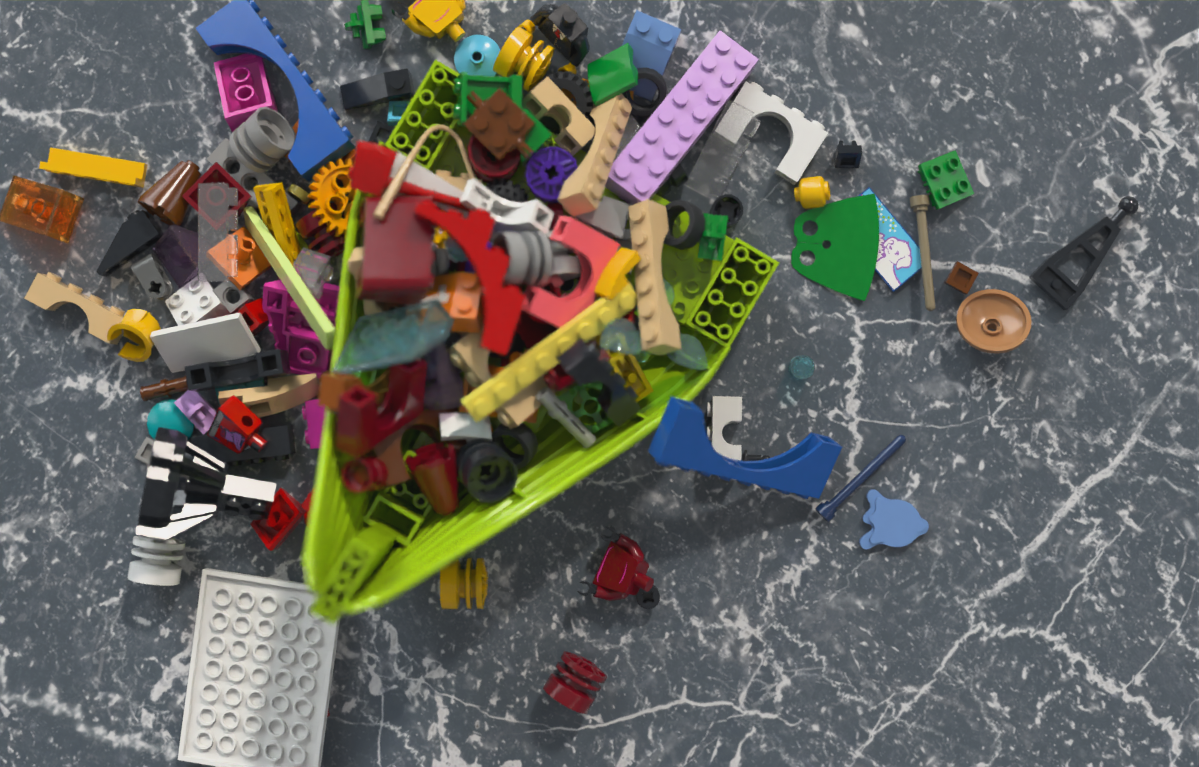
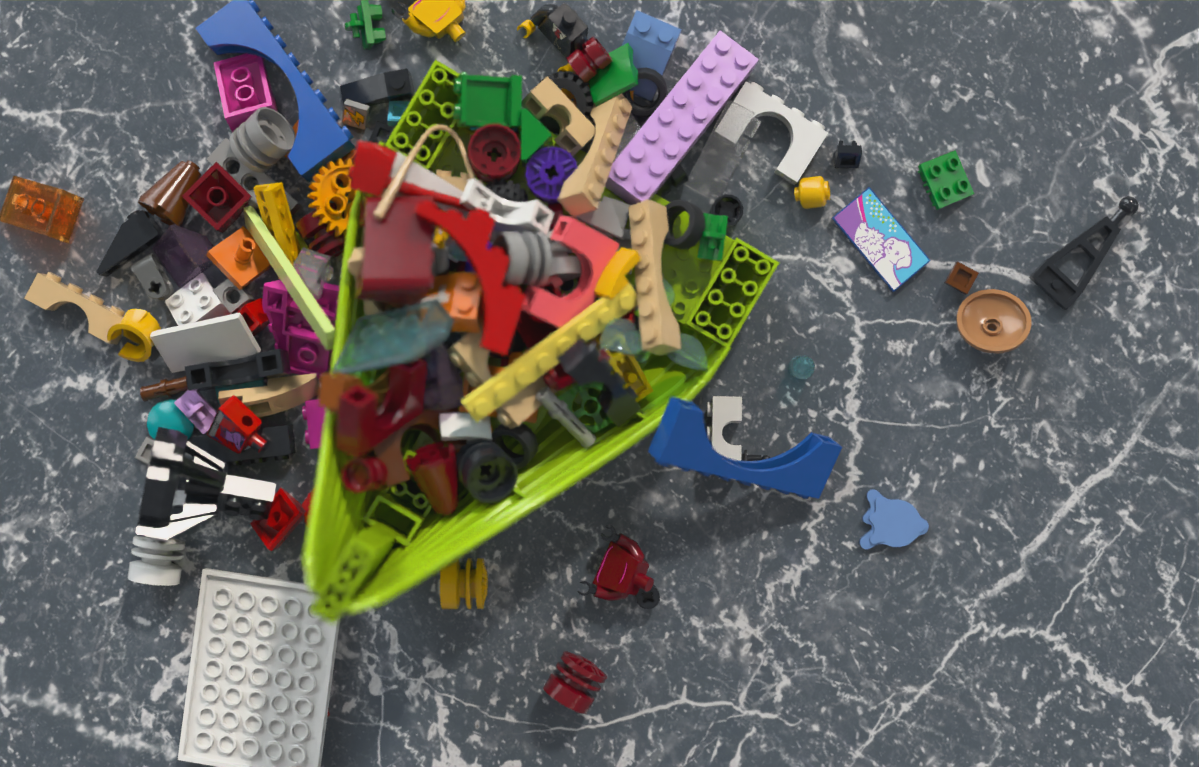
(95, 167): yellow fence -> none
(214, 225): clear windscreen -> none
(298, 193): light yellow tile -> none
(355, 114): none -> light grey tile
(476, 44): medium azure dish -> none
(499, 124): reddish brown plate -> none
(522, 58): yellow wheel -> none
(588, 60): none -> dark red wheel
(828, 508): dark blue piece -> none
(854, 240): green piece -> none
(920, 206): dark tan piece -> none

